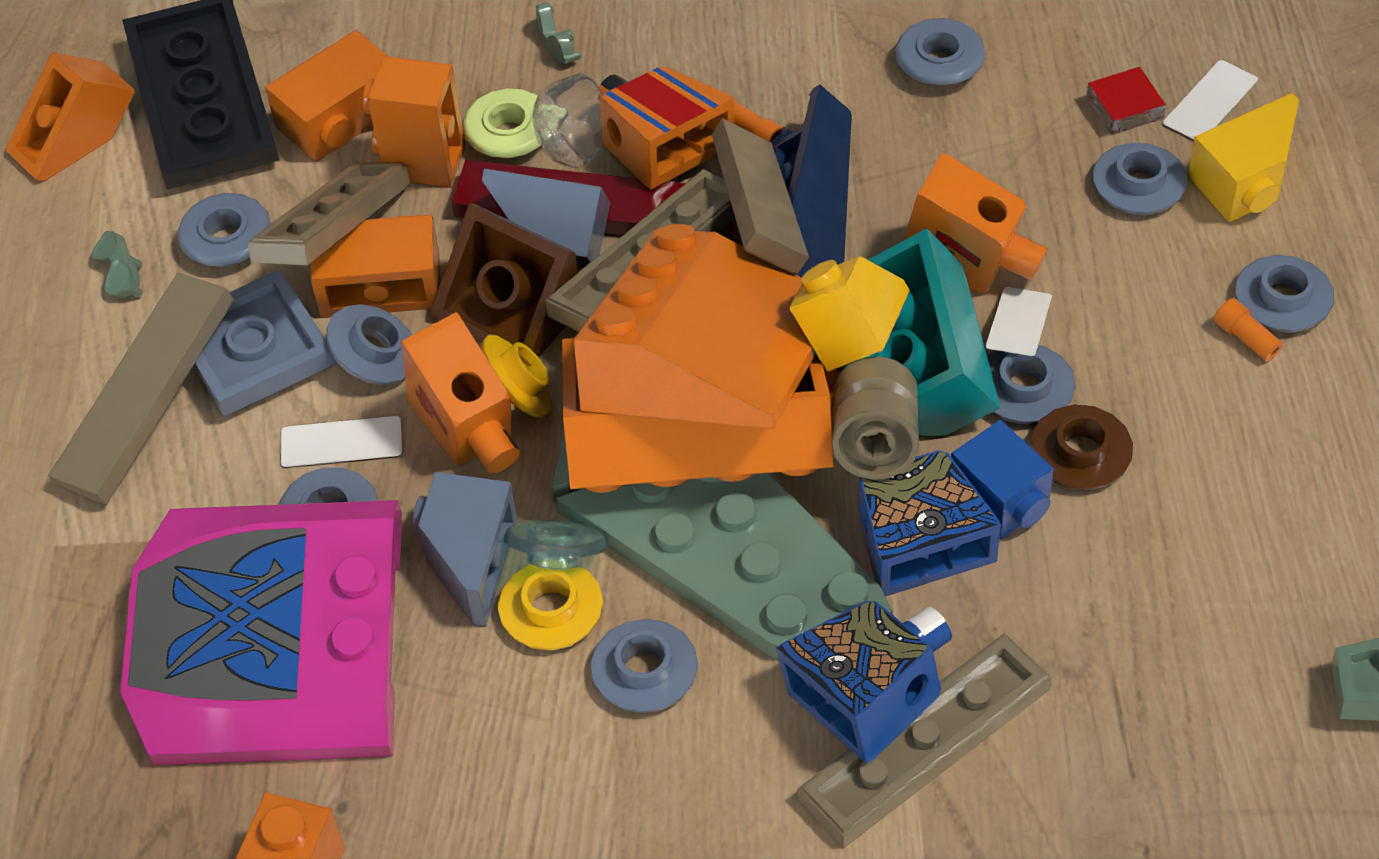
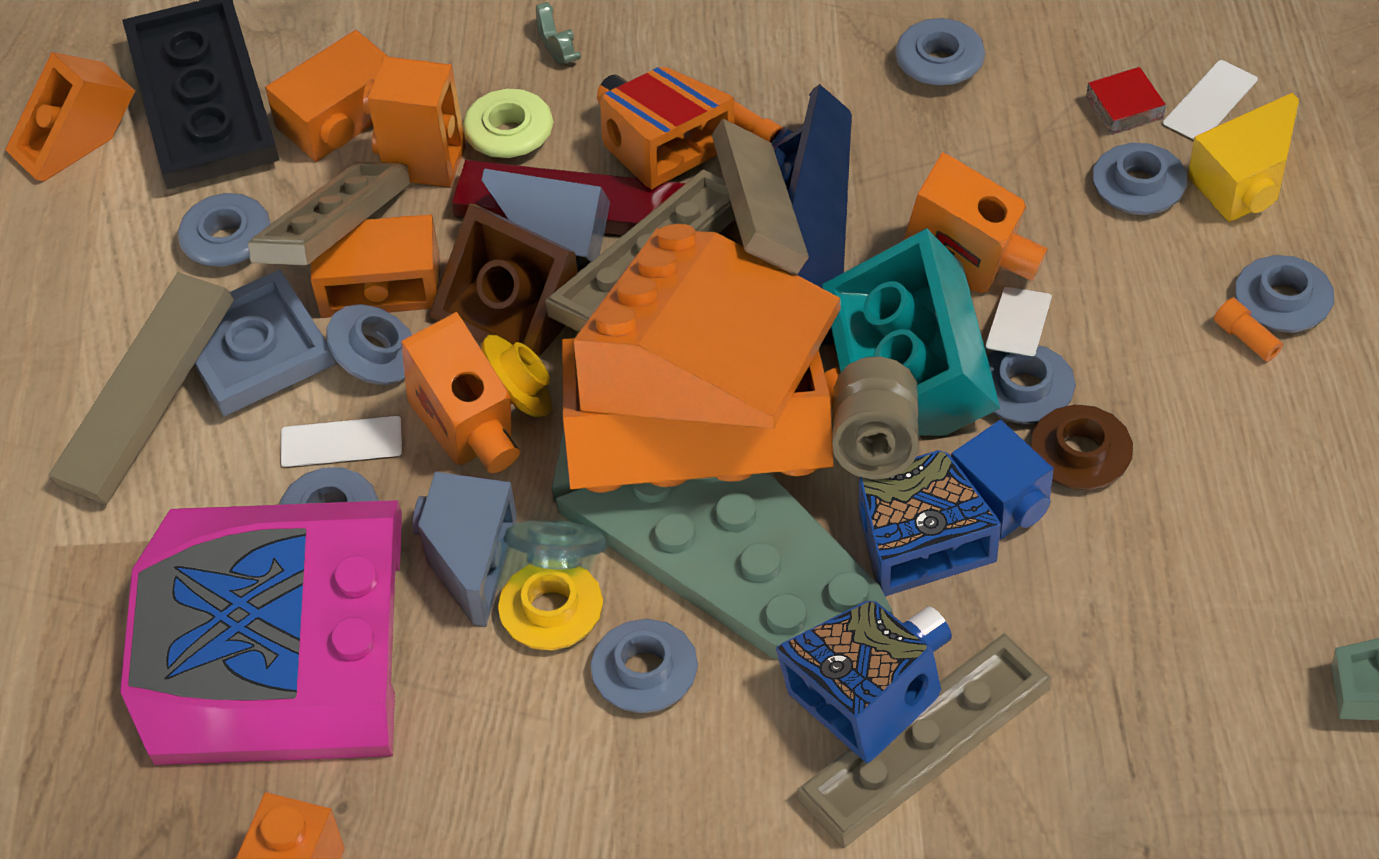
(123, 273): sand green piece -> none
(569, 120): clear hair -> none
(848, 309): yellow slope -> none

